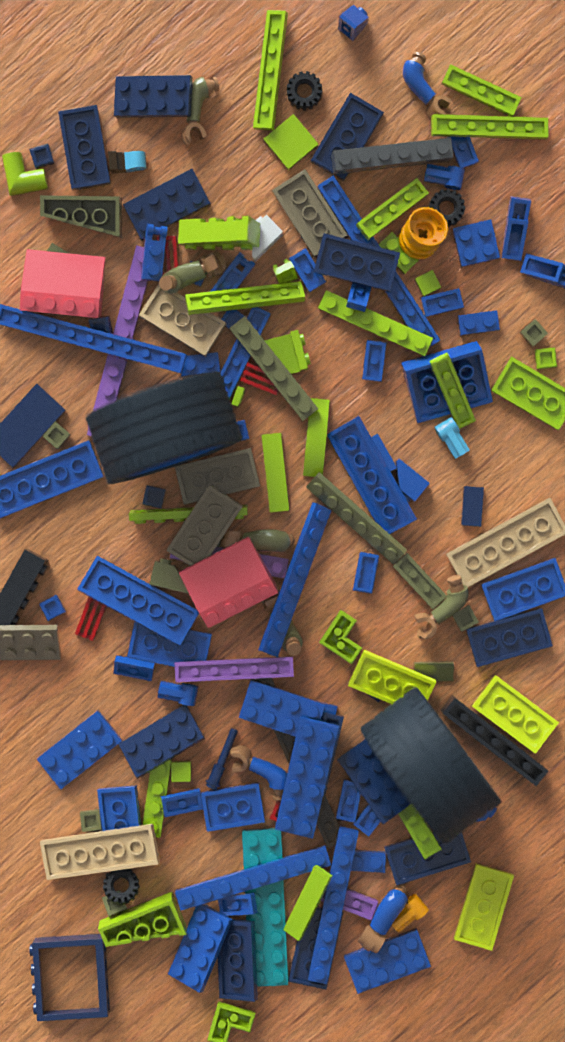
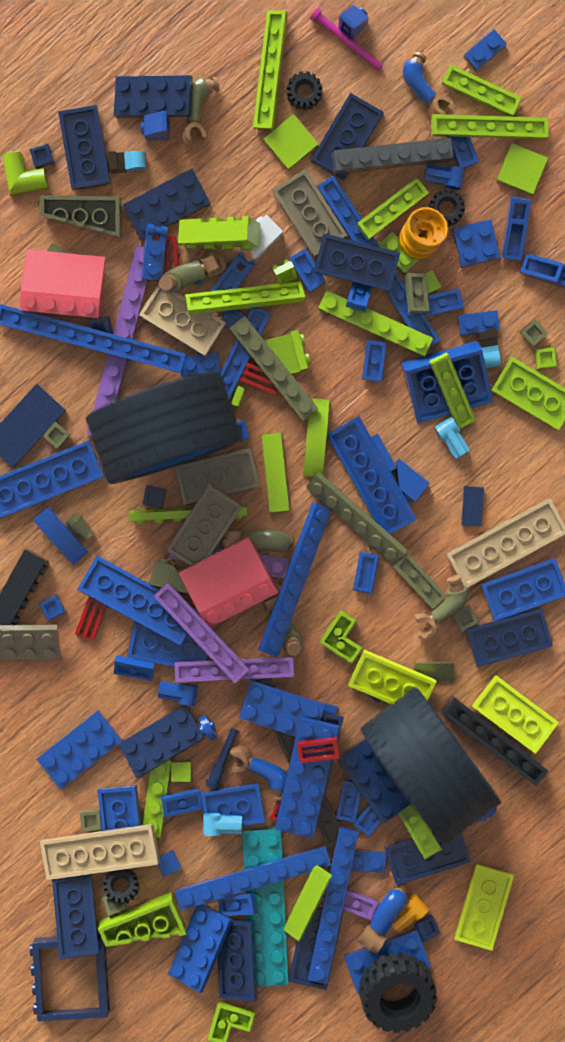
(60, 535): none -> blue slope
(75, 917): none -> dark blue plate
(79, 526): none -> olive cone
(156, 126): none -> blue slope
(169, 863): none -> blue tile
(201, 632): none -> medium lavender plate
(208, 727): none -> blue wheel
(215, 824): none -> medium azure piece
(333, 740): none -> red tile
(345, 39): none -> dark pink bar
(403, 1013): none -> black tyre
(416, 293): none -> olive plate
(427, 928): none -> dark blue tile
(485, 50): none -> blue plate
(489, 345): none -> leg
(522, 169): none -> lime tile

